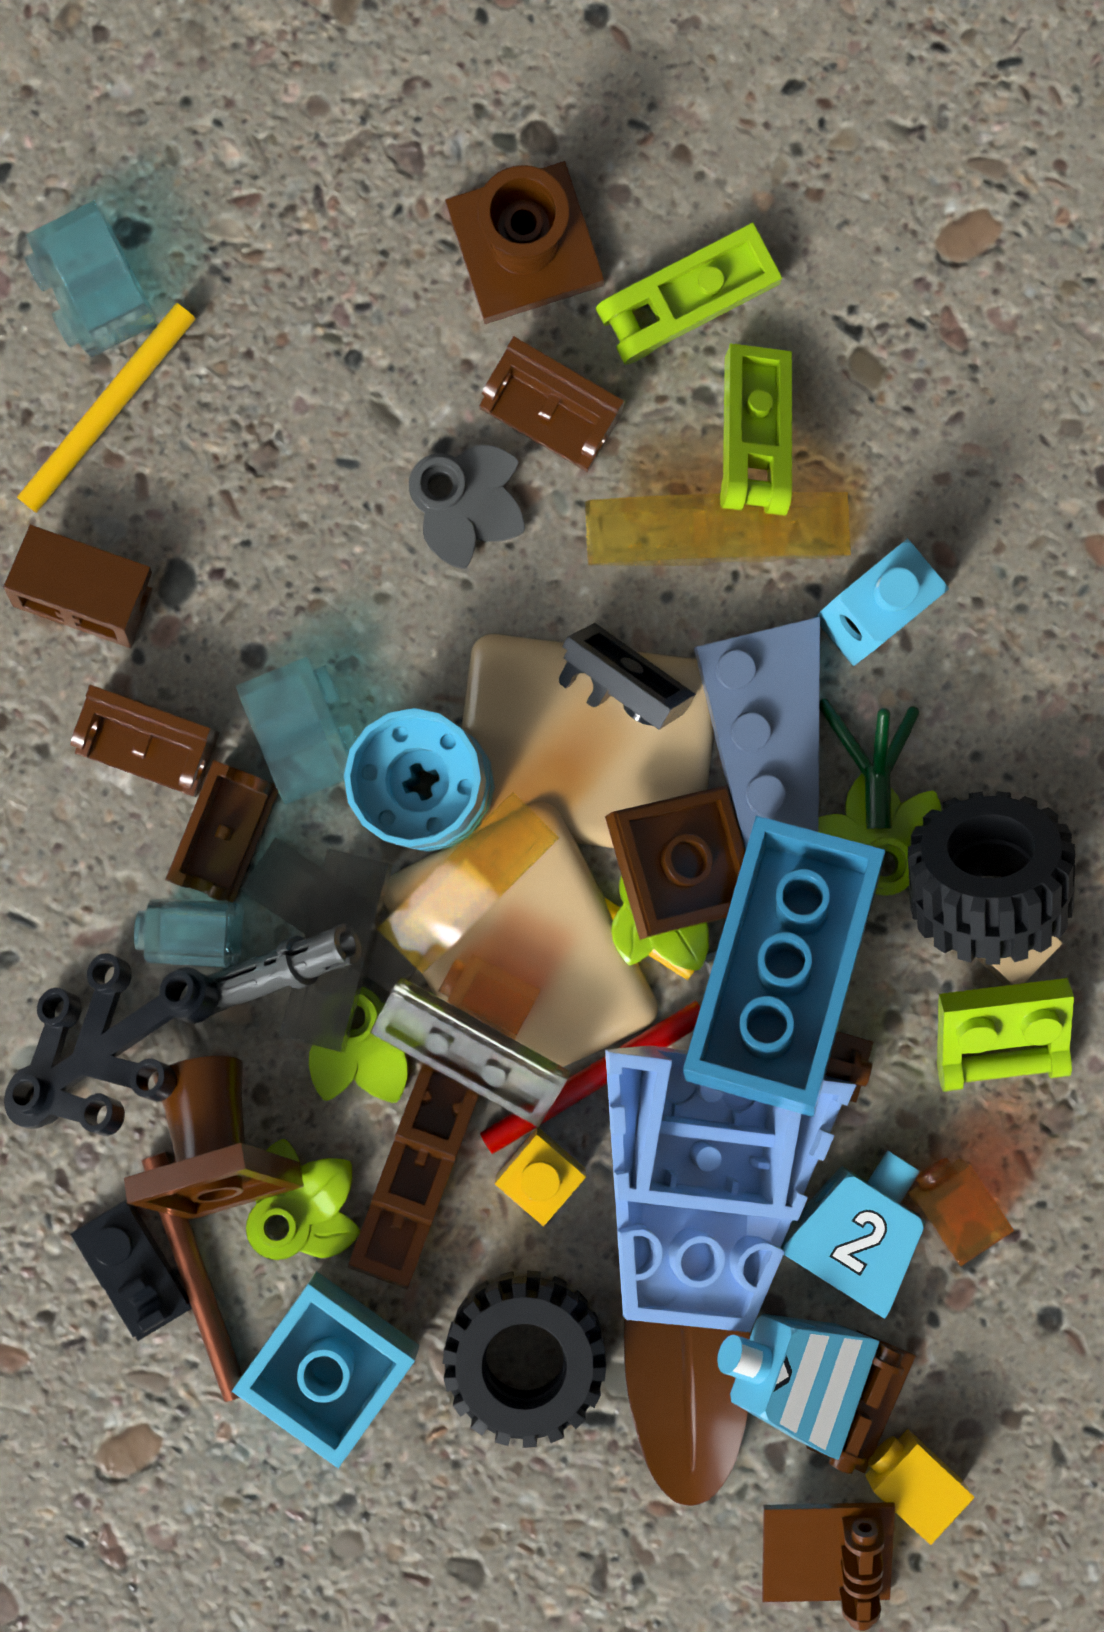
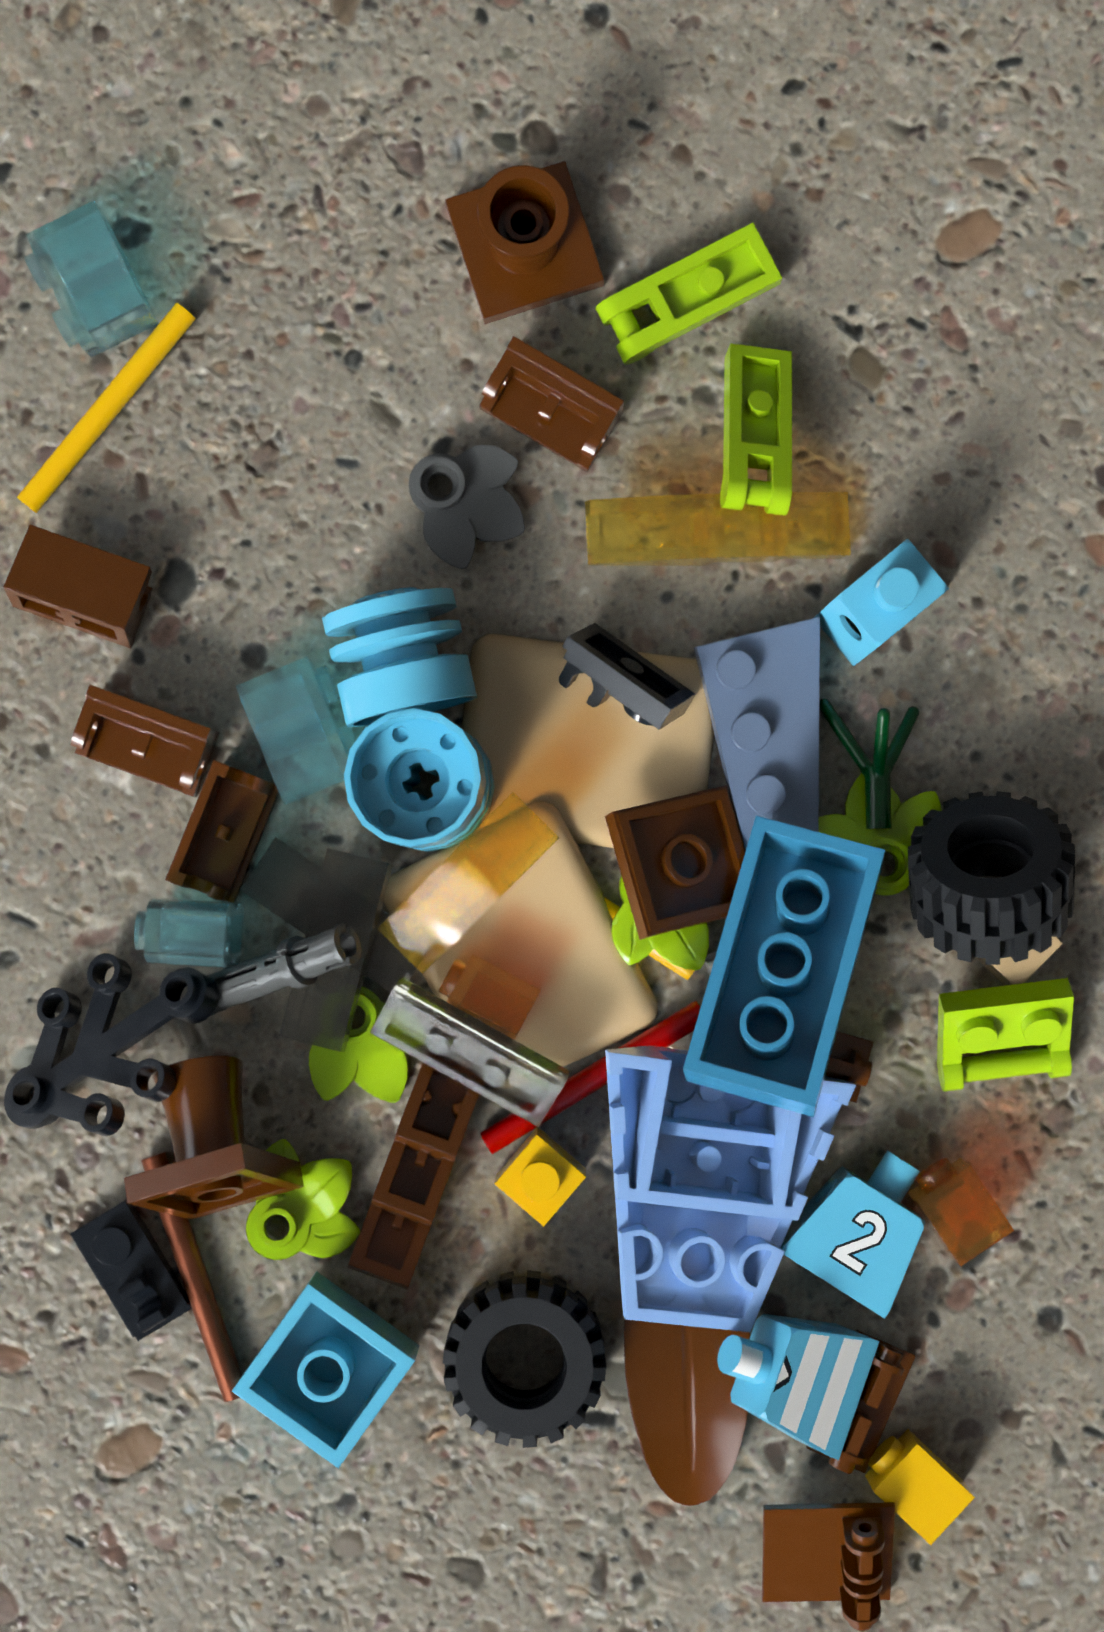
(399, 654): none -> medium azure wheel

